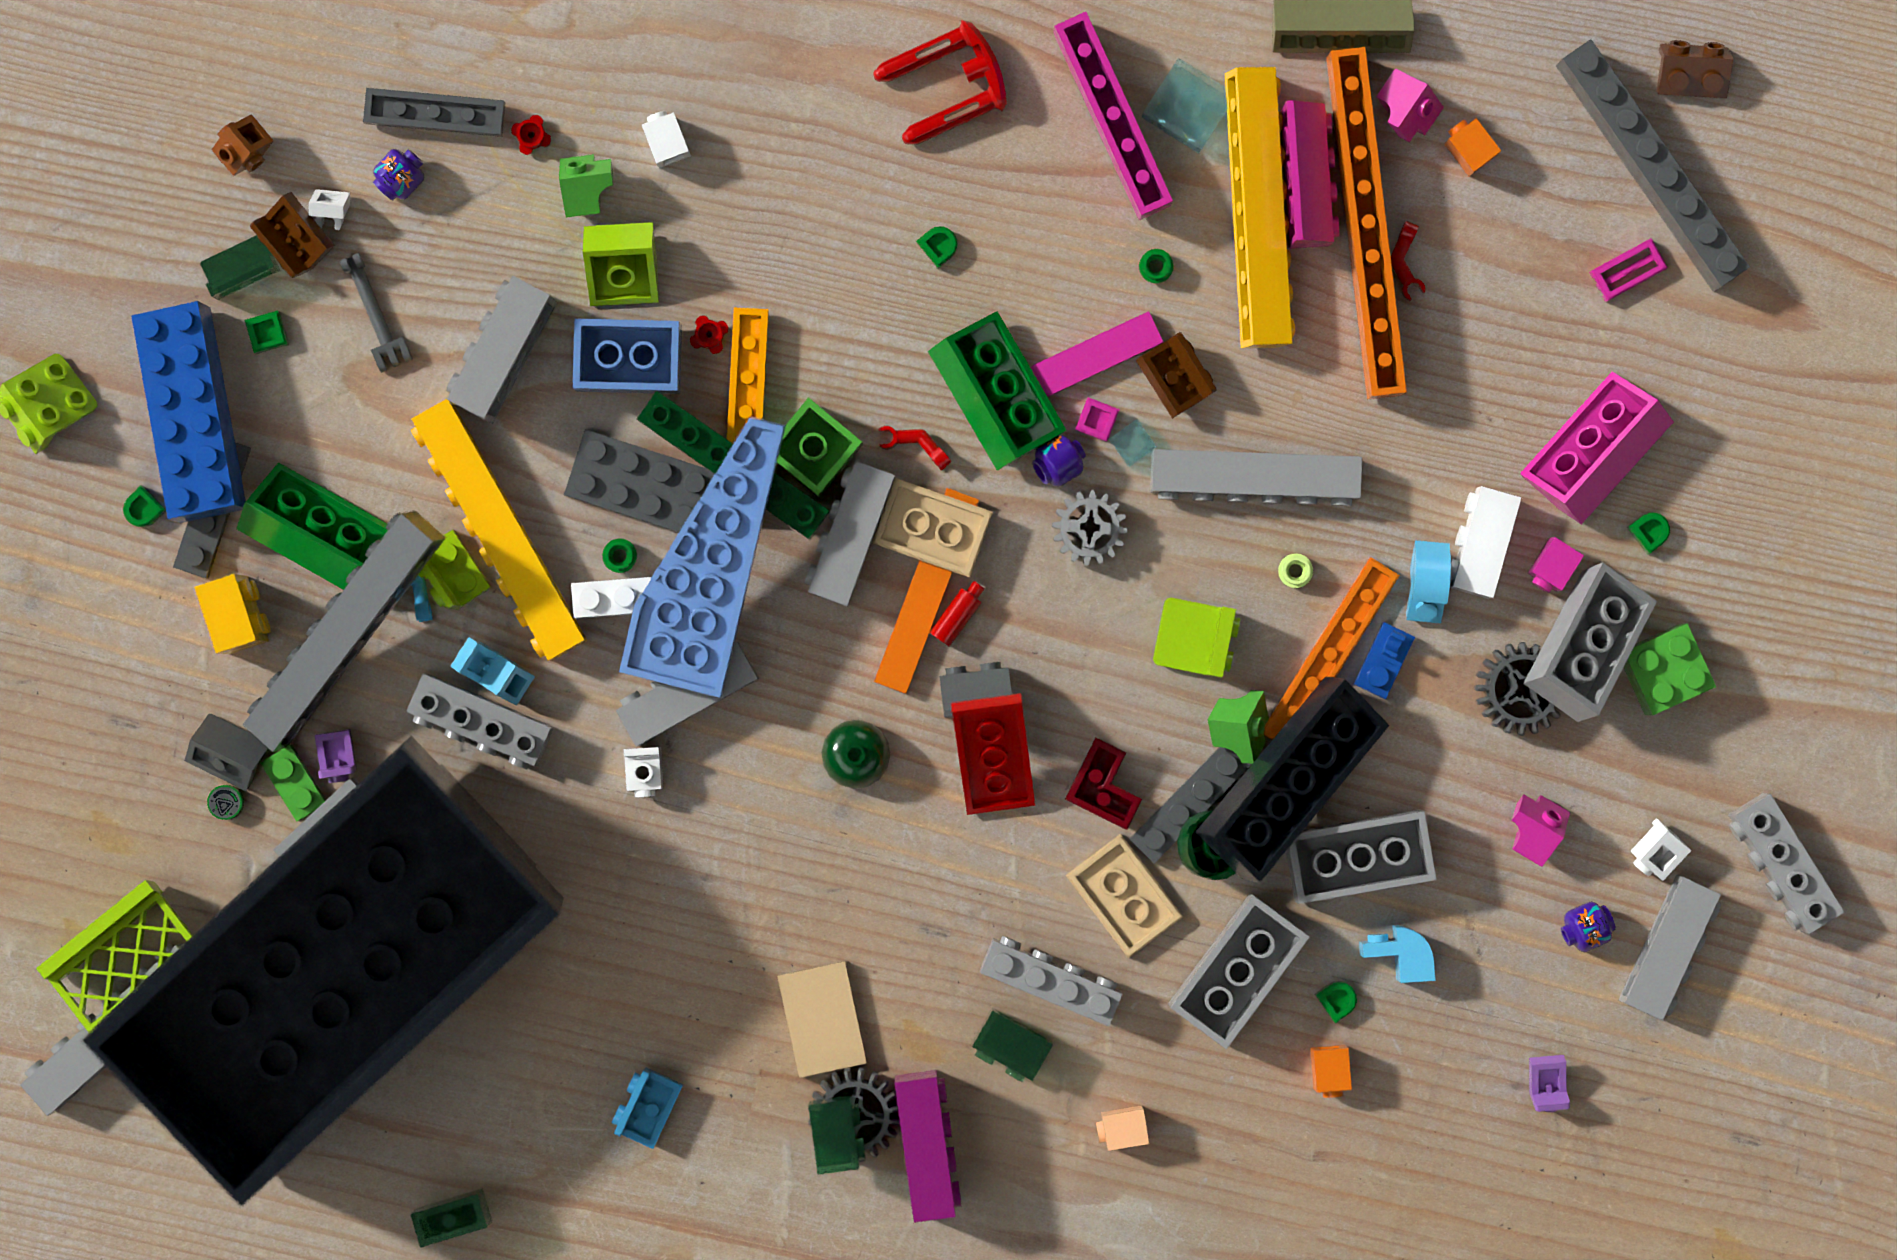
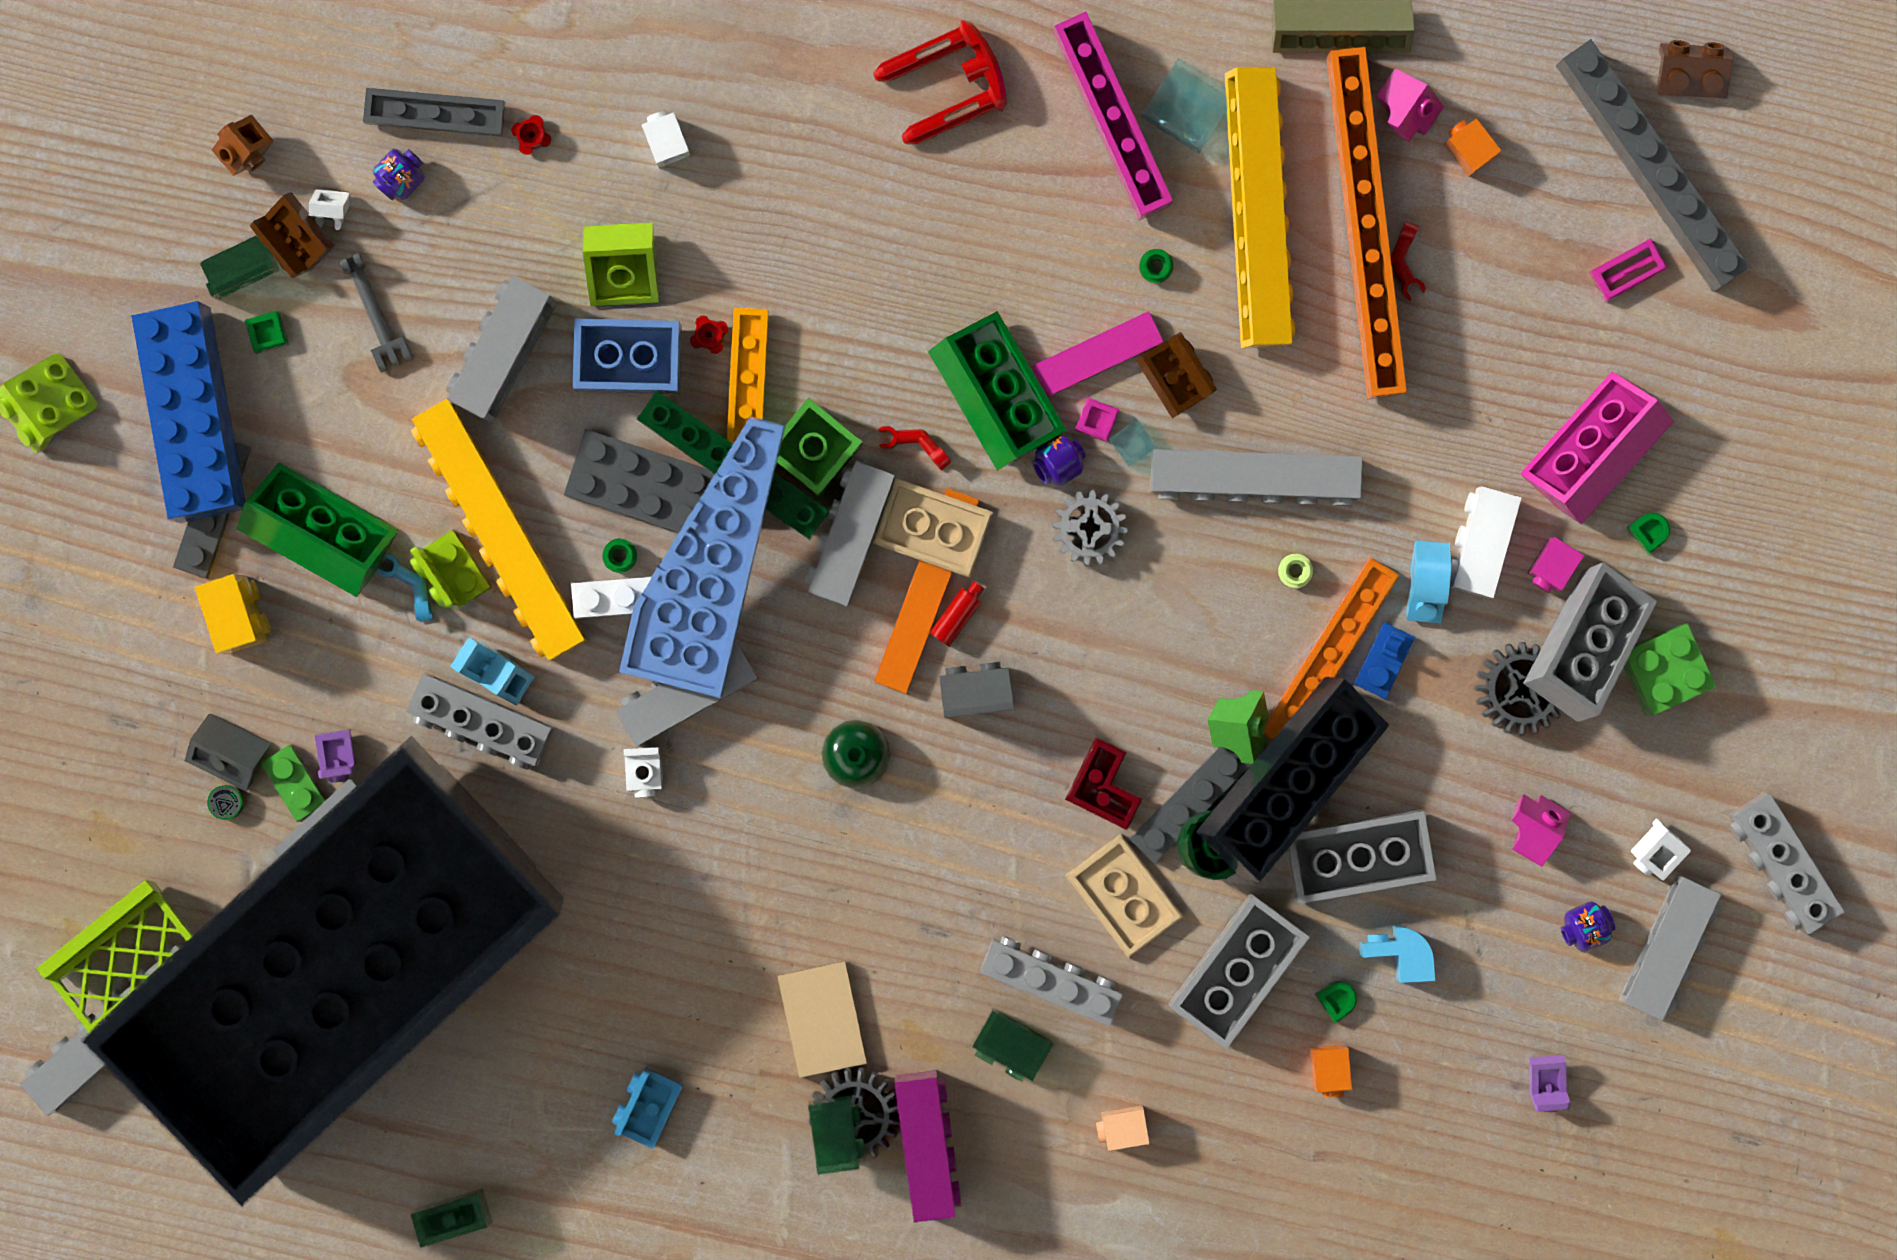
(142, 508): green tile -> none
(343, 630): brick -> none
(582, 182): bright green brick -> none
(938, 245): green tile -> none
(993, 754): red plate -> none
(1195, 637): lime bracket -> none
(1308, 174): dark pink slope -> none

